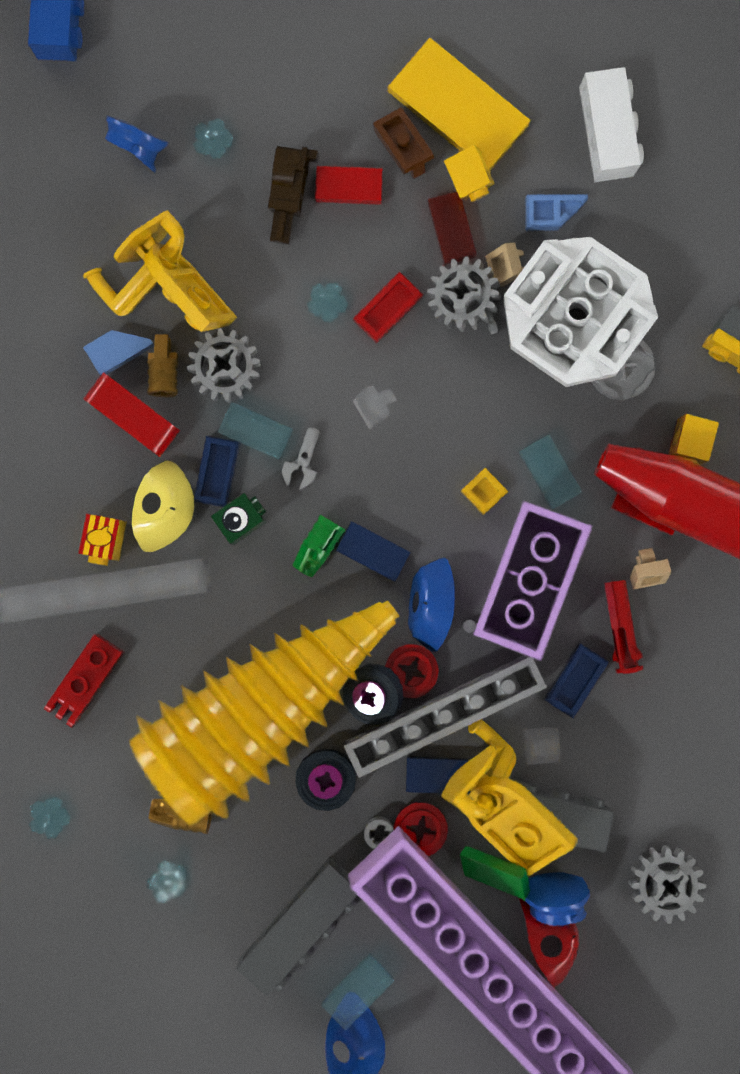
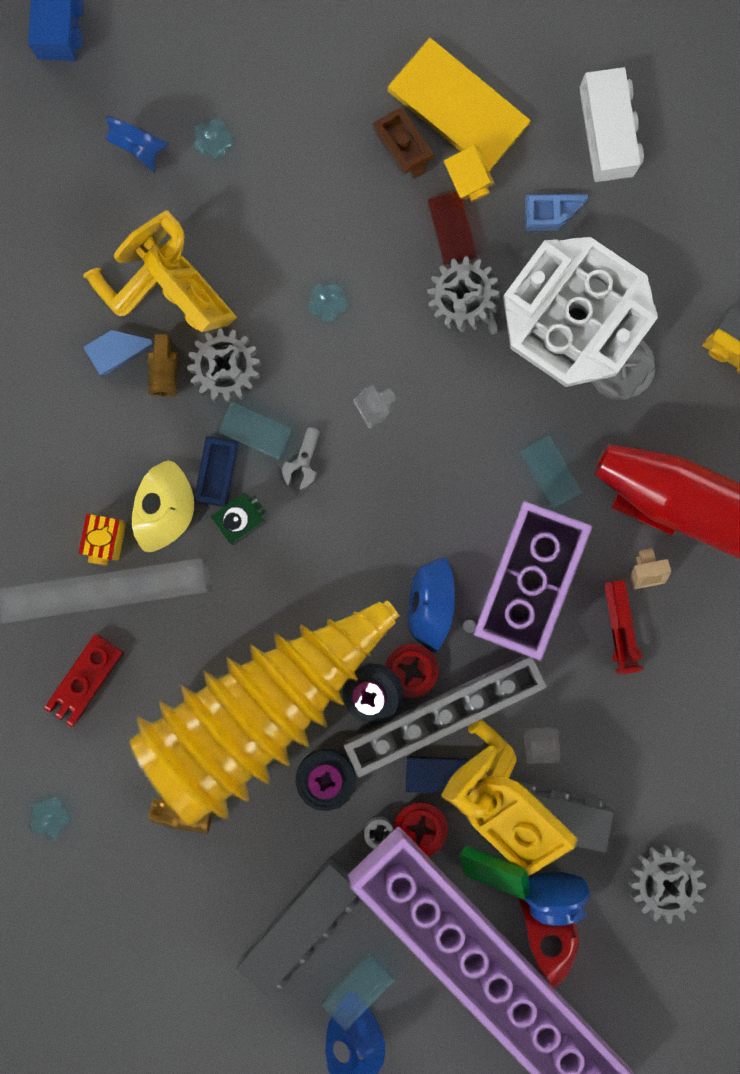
(131, 414): red beam -> none
(168, 882): clear light blue plant -> none
(288, 188): dark brown piece -> none
(317, 546): green hinge -> none
(348, 185): red tile -> none
(373, 551): dark blue tile -> none
(388, 307): red tile -> none
(484, 491): yellow tile -> none
(505, 263): tan tile -> none
(576, 680): dark blue tile -> none
(693, 438): yellow brick -> none

